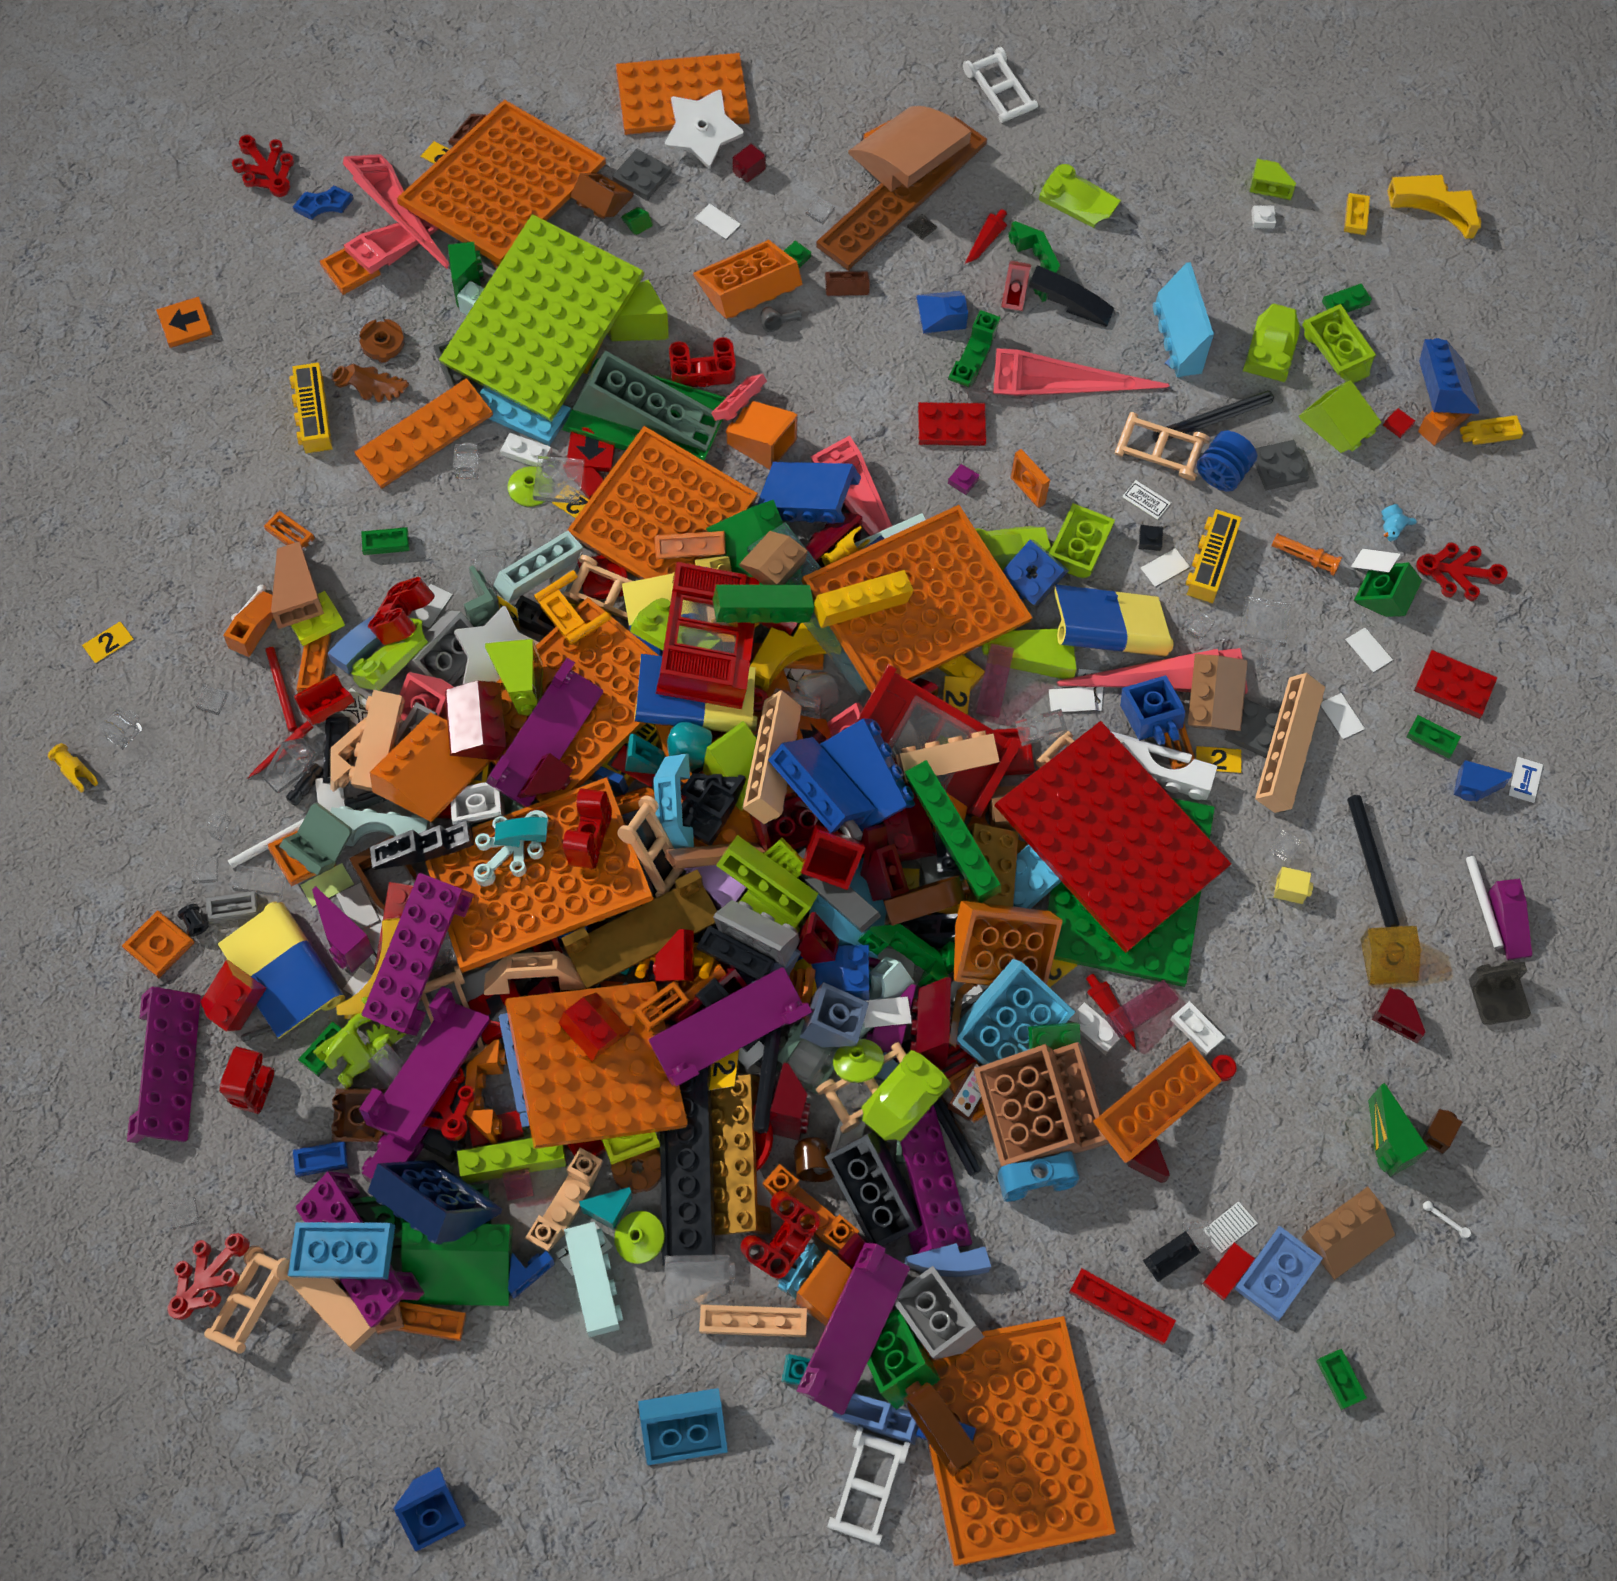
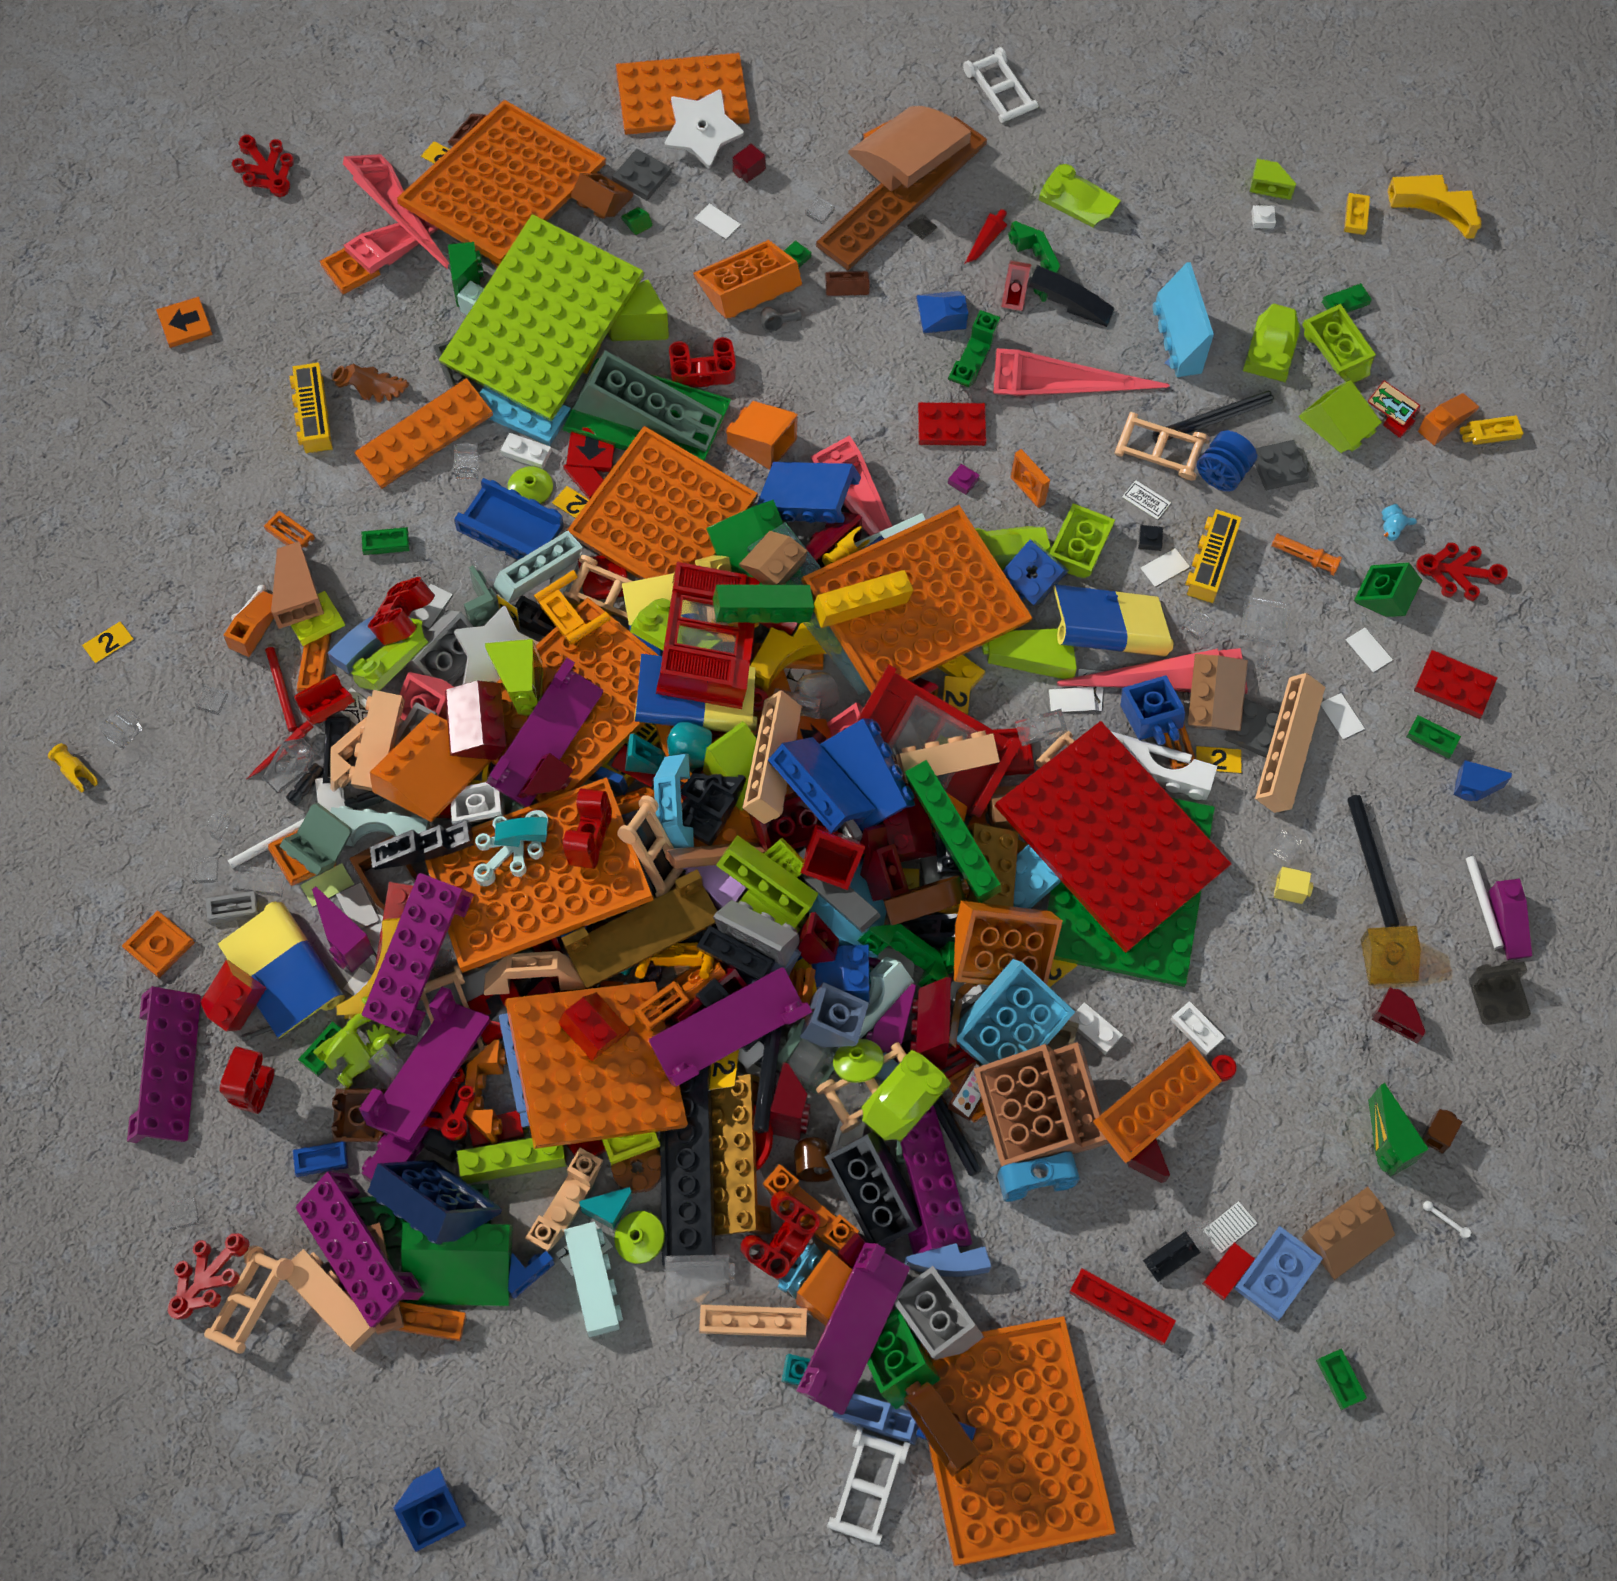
(193, 920): black bush -> none
(332, 200): blue tile -> none
(341, 1250): dark azure plate -> none
(381, 350): dark orange plate -> none
(508, 521): none -> blue panel
(518, 1184): clear pink plate -> none
(558, 479): clear plate -> none
(676, 958): red slope -> none
(682, 1426): dark azure slope -> none
(690, 545): orange tile -> none
(739, 397): coral plate -> none
(887, 1012): white sticker -> none
(994, 680): clear pink tile -> none
(1054, 1035): green plate -> none
(1106, 1001): red bar -> none
(1141, 1008): clear pink tile -> none
(1375, 560): white sticker -> none
(1394, 404): none -> panel
(1447, 378): blue slope -> none
(1525, 779): white sticker -> none

